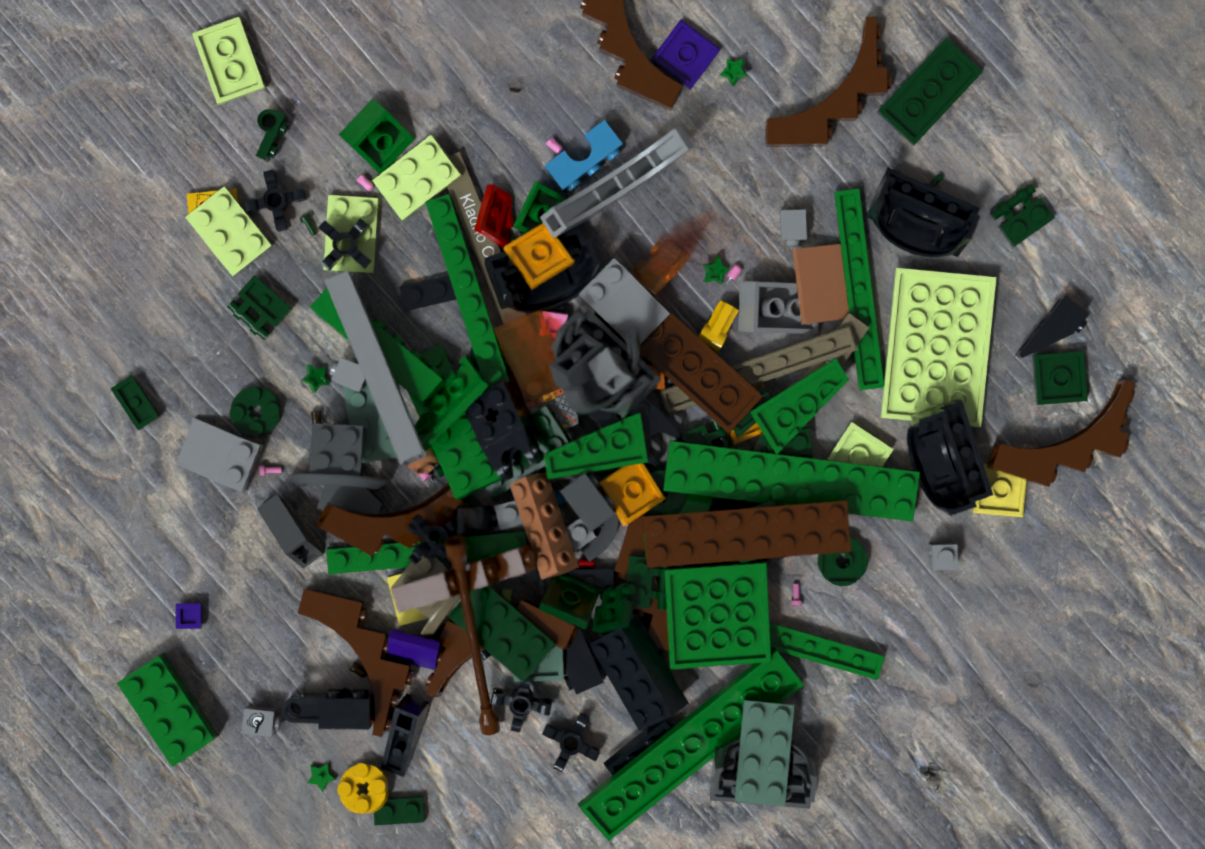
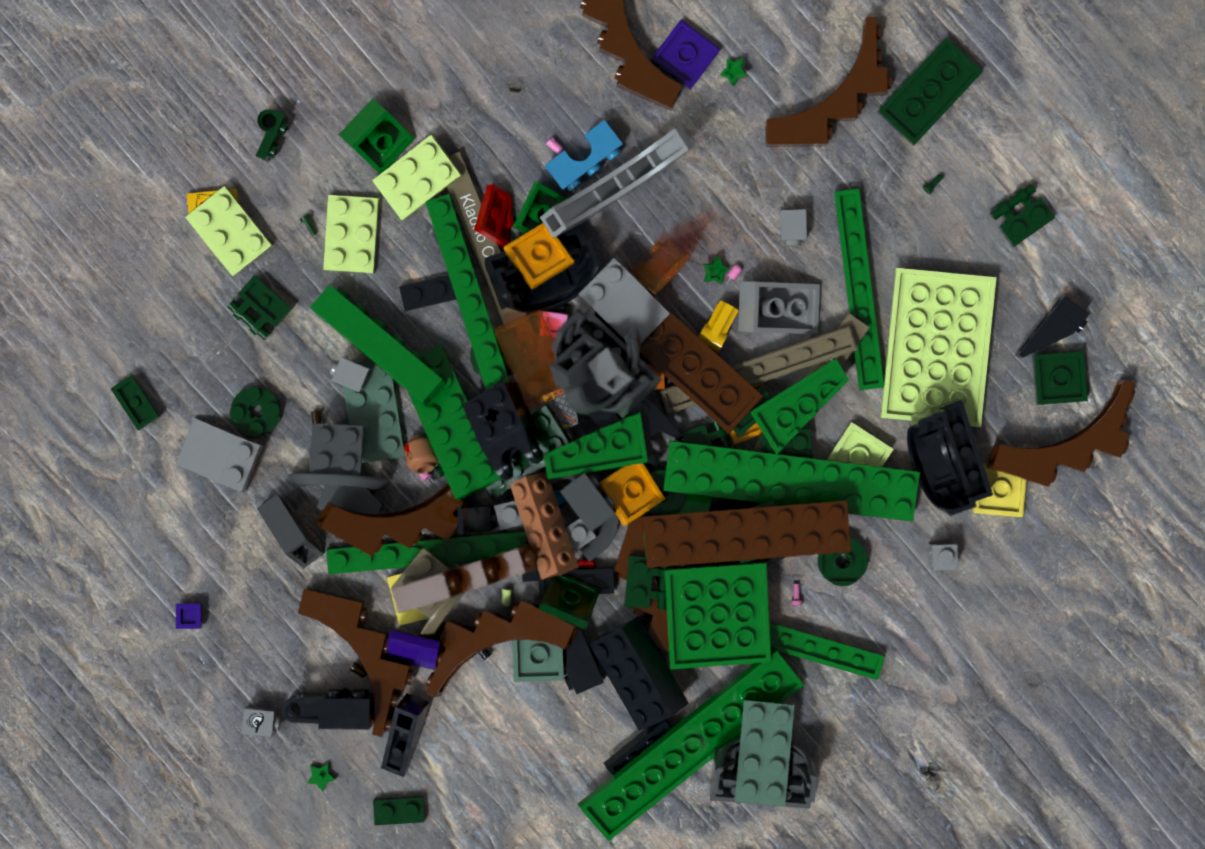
(167, 709): green brick -> none
(228, 61): yellowish green plate -> none
(264, 203): black pin -> none
(269, 469): bright pink piece -> none
(315, 378): green piece -> none
(335, 255): black pin -> none
(349, 789): yellow plate -> none
(365, 182): bright pink piece -> none
(375, 368): light grey tile -> none
(428, 535): black pin -> none
(446, 408): green wing -> none
(456, 552): reddish brown hose -> none
(503, 697): black pin -> none
(506, 632): dark green plate -> none
(559, 736): black pin -> none
(615, 608): dark green plate -> none
(820, 283): nougat tile -> none
(912, 234): black piece -> none

